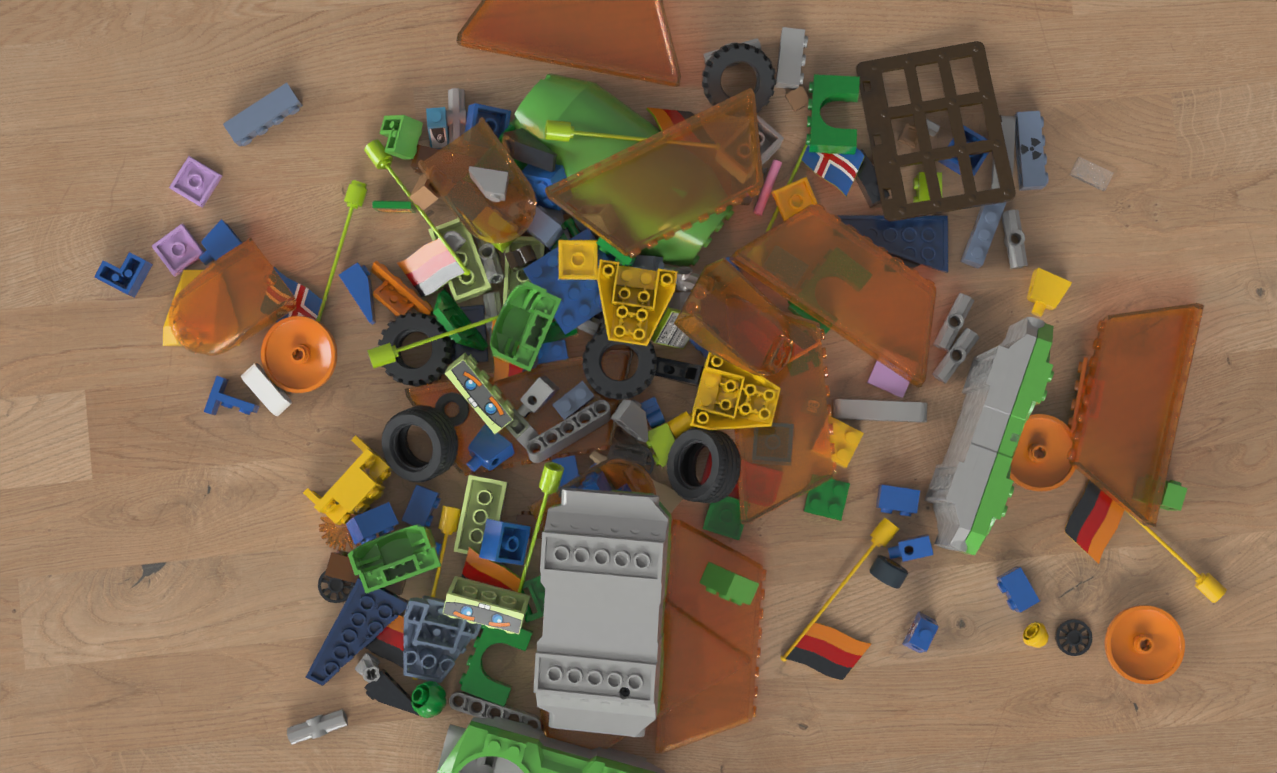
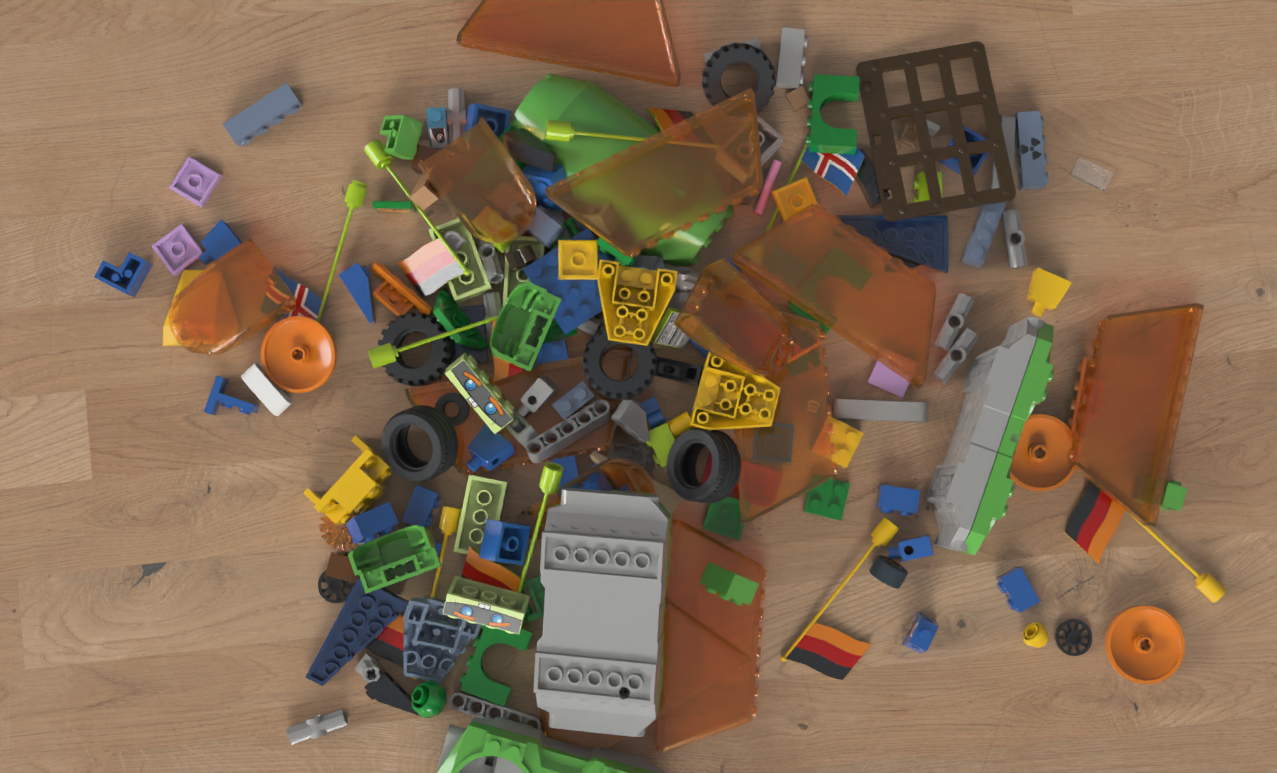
(490, 182): light grey slope -> none

